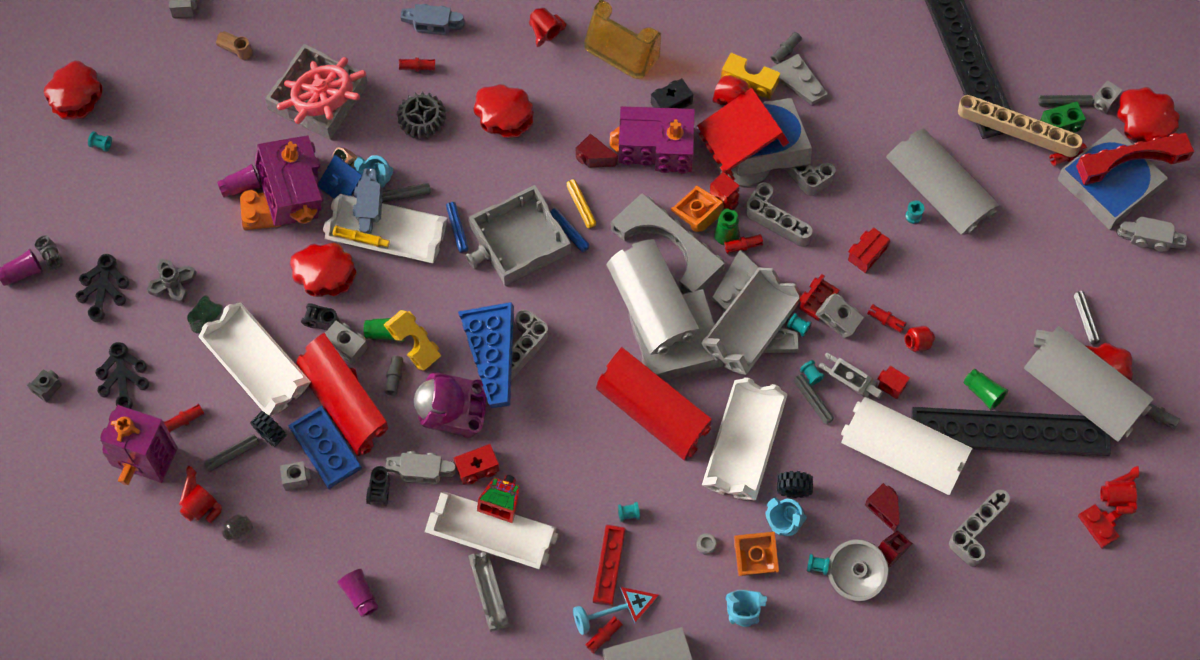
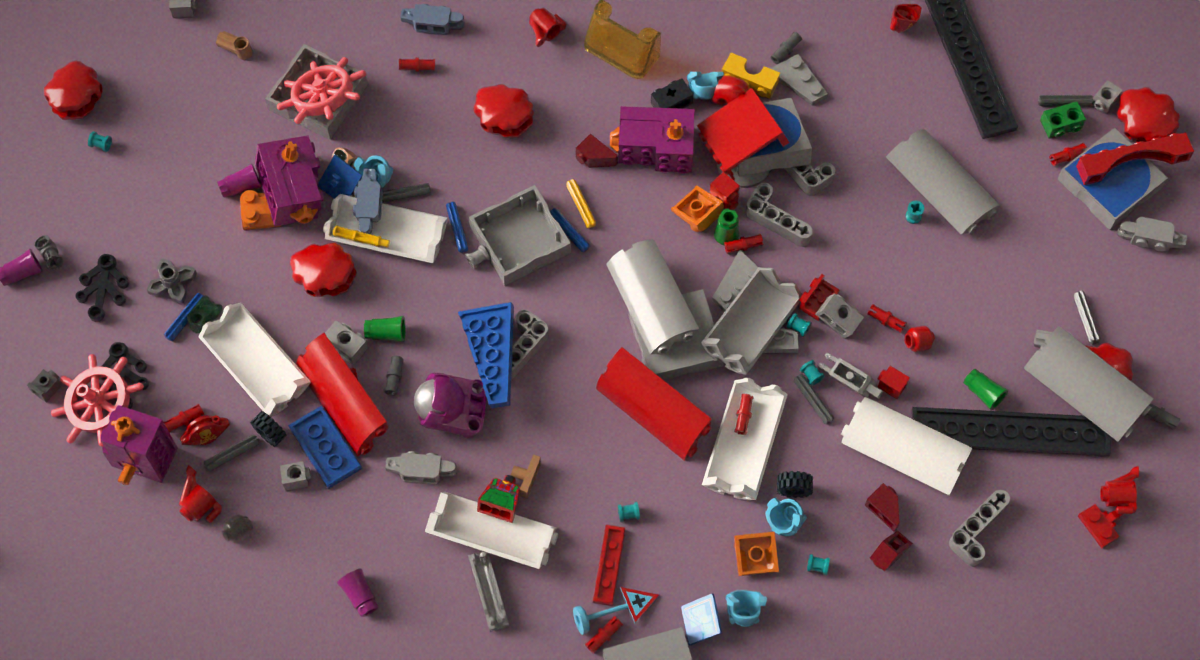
(95, 398): none -> coral piece
(181, 320): none -> blue axle
(204, 430): none -> red hat
(317, 317): black piece -> none
(378, 490): black piece -> none
(424, 351): yellow arch -> none
(430, 108): dark grey gear -> none
(483, 457): red brick -> none
(527, 475): none -> medium nougat tile
(646, 217): light grey arch -> none
(701, 619): none -> piece
(703, 85): none -> medium azure helmet
(706, 544): light grey tile -> none
(744, 414): none -> red pin
(844, 570): light grey dish -> none
(869, 249): red brick -> none
(904, 17): none -> red hat
(1028, 124): tan beam -> none

